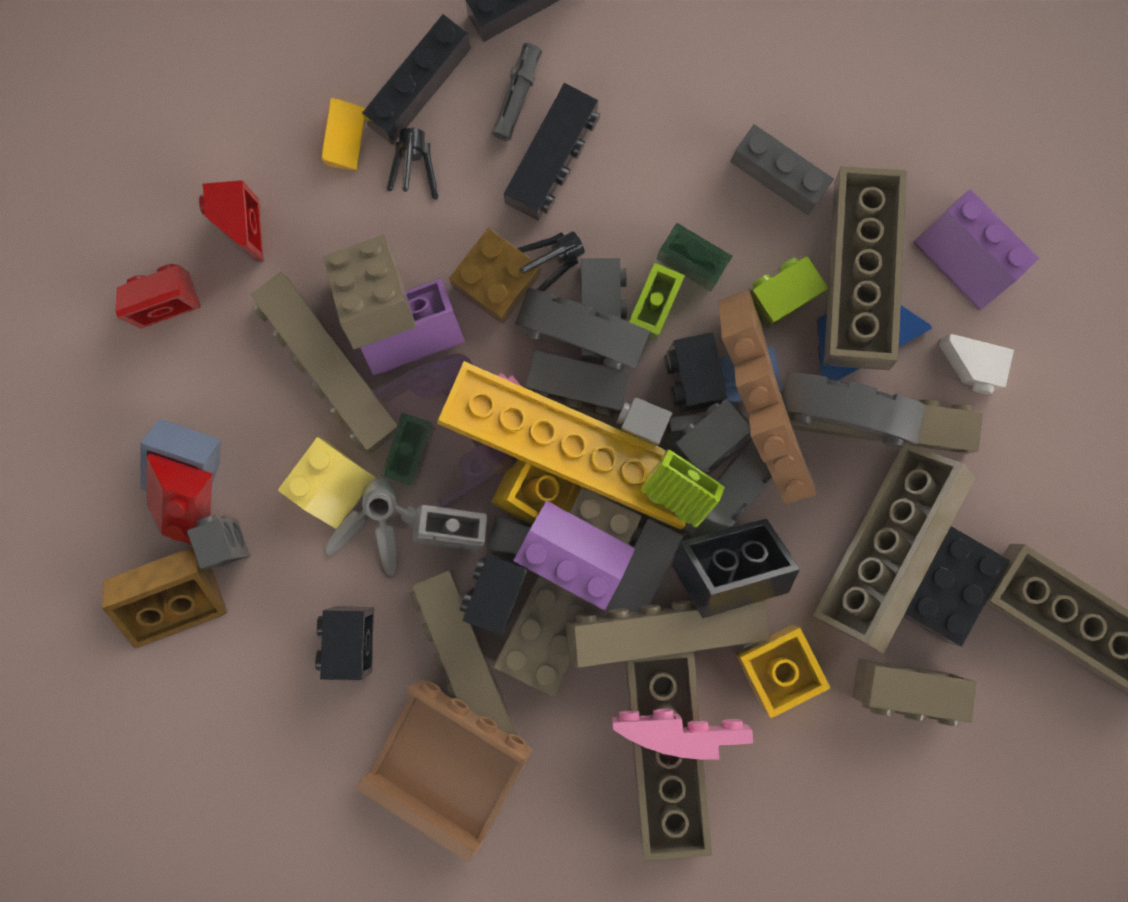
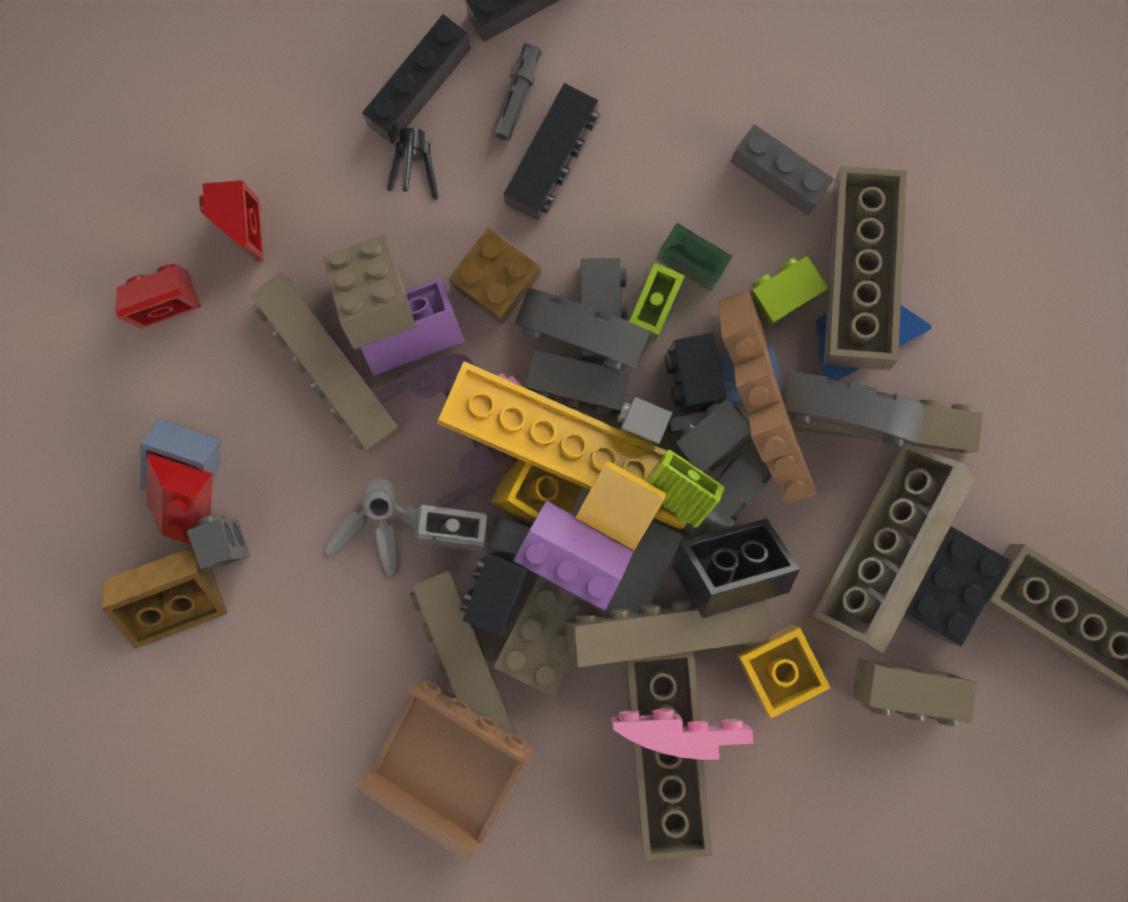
(326, 483): light yellow slope -> none
(343, 135): yellow slope -> none
(345, 643): black brick -> none
(408, 449): clear green brick -> none
(565, 248): black plant -> none
(621, 505): none -> yellow tile
(975, 250): medium lavender slope -> none
(978, 362): white slope -> none

